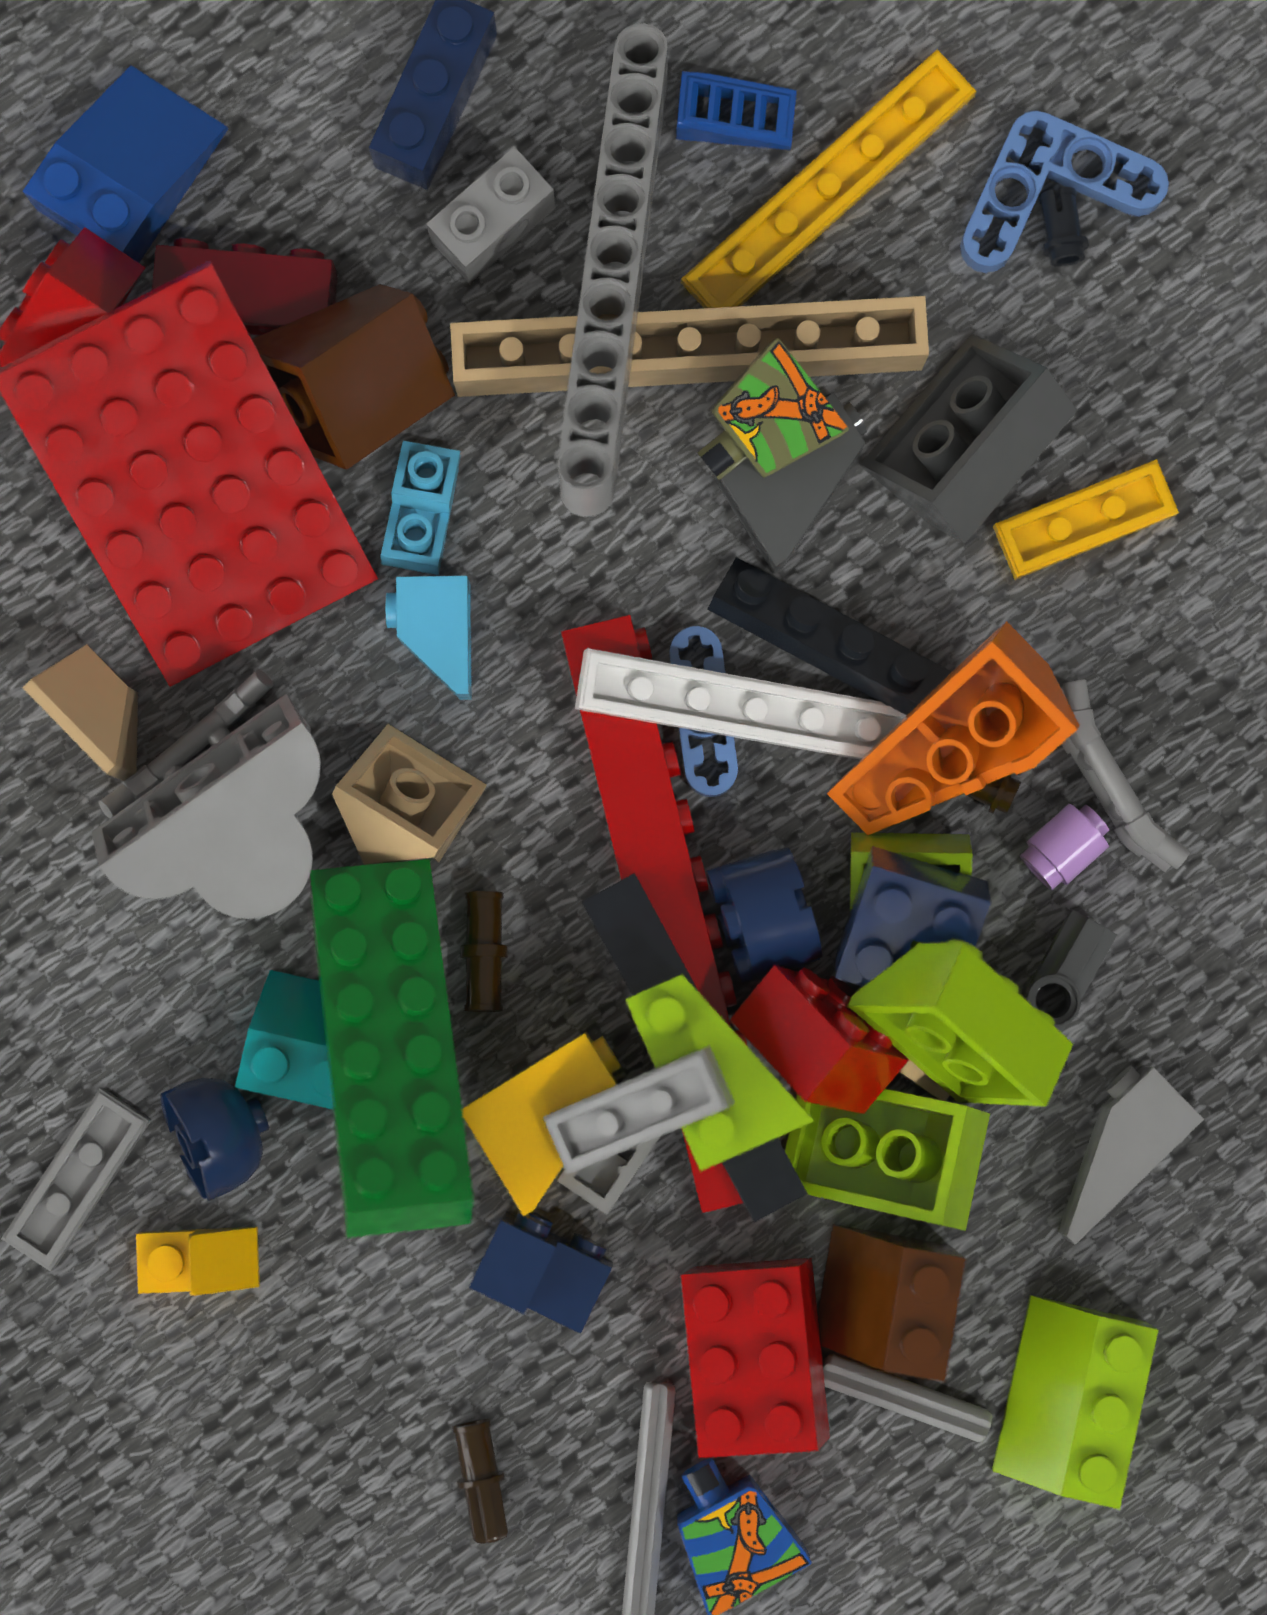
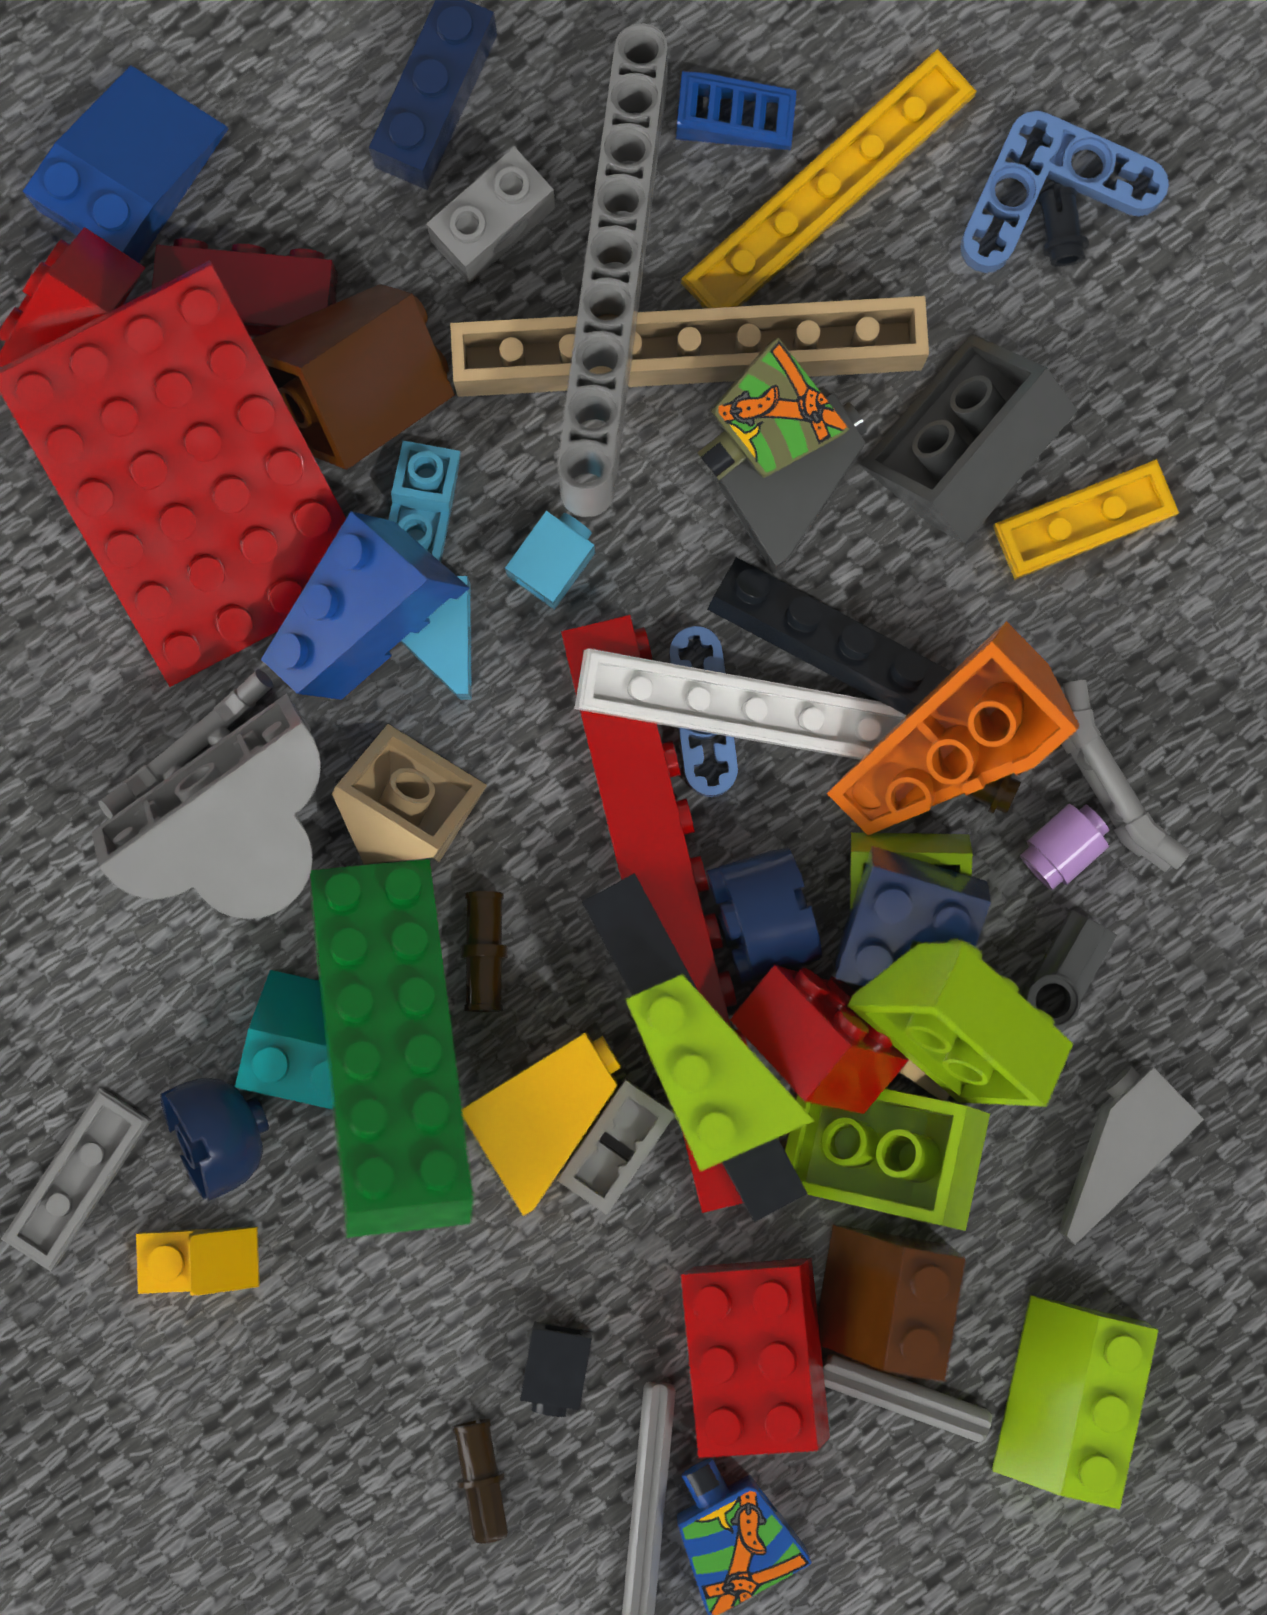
(92, 709): tan slope -> none
(358, 606): none -> blue wedge
(542, 1271): dark blue brick -> none
(552, 557): none -> medium azure brick
(556, 1368): none -> black brick
(639, 1110): light grey tile -> none

